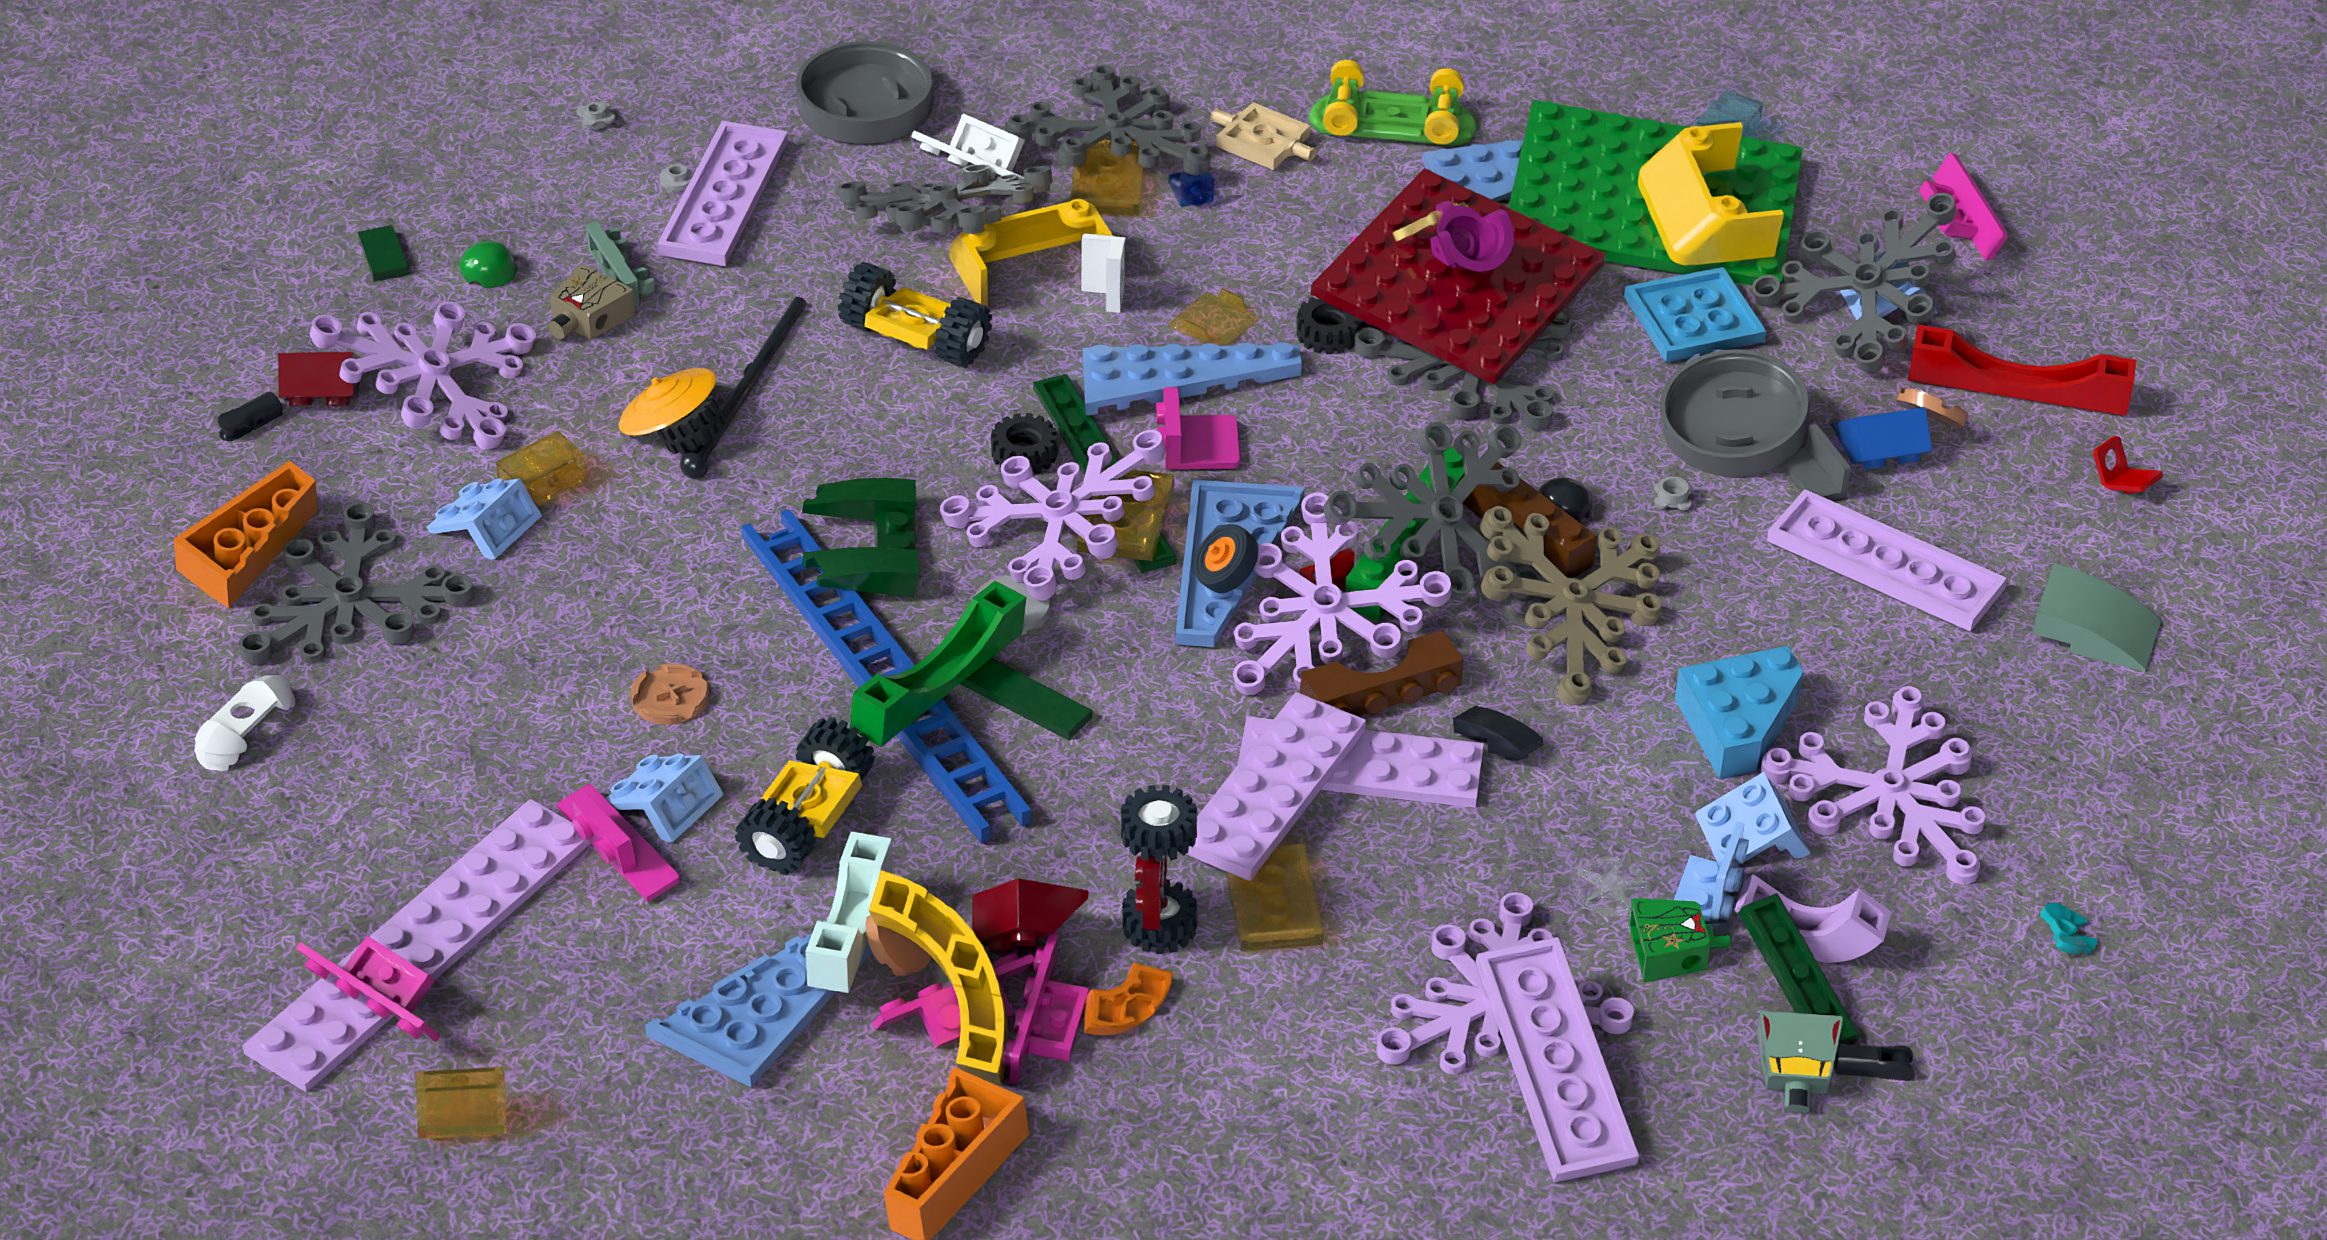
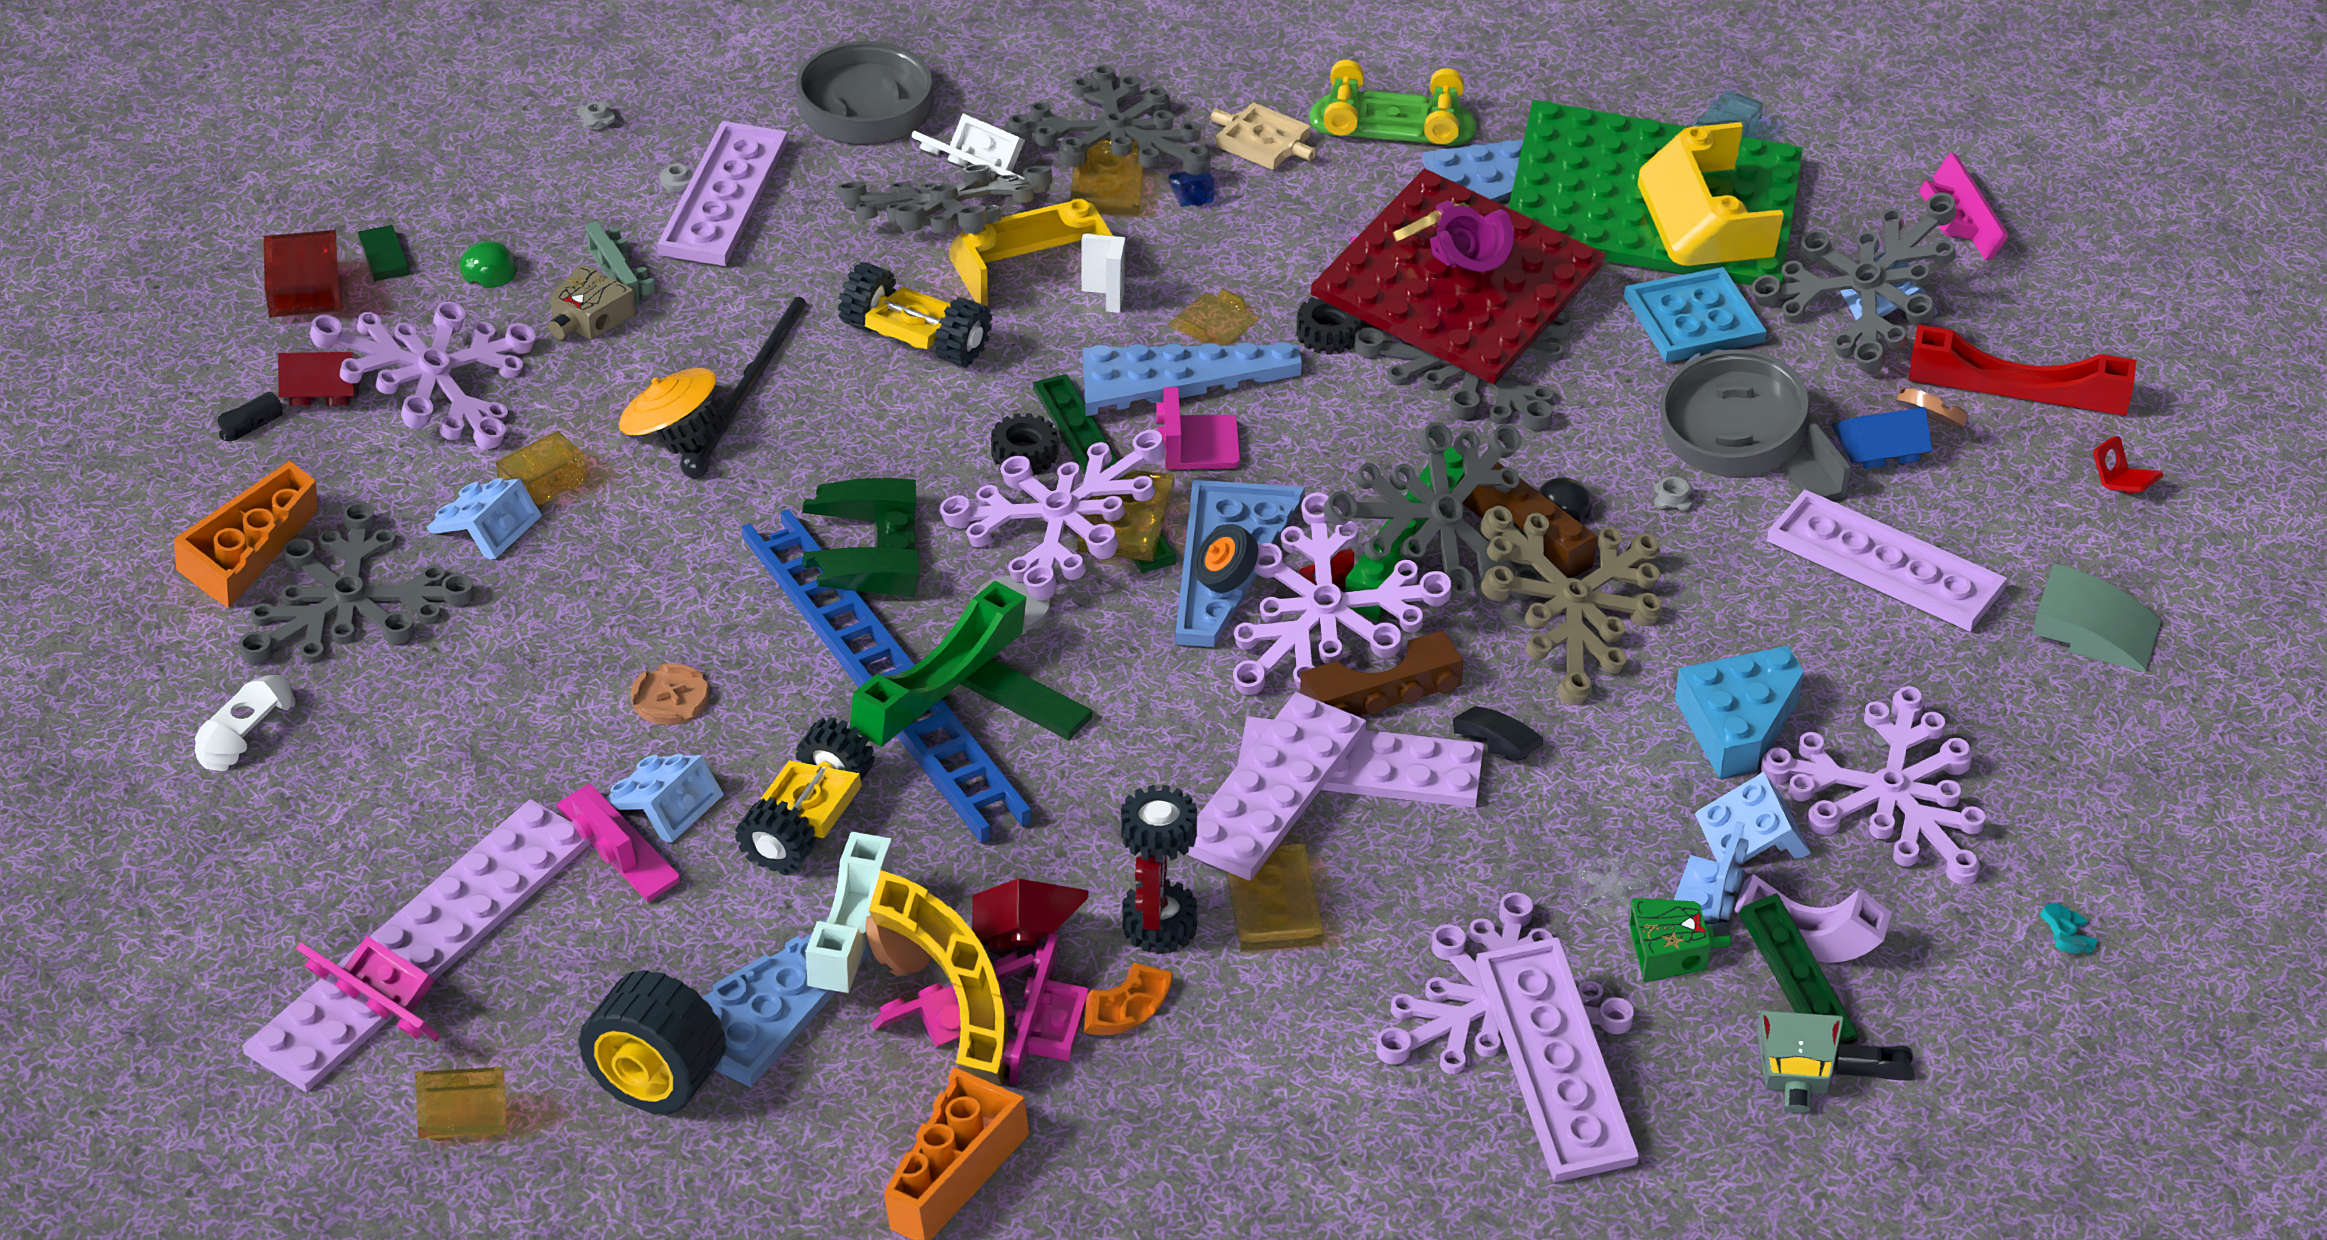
(302, 273): none -> clear red brick
(652, 1042): none -> black wheel

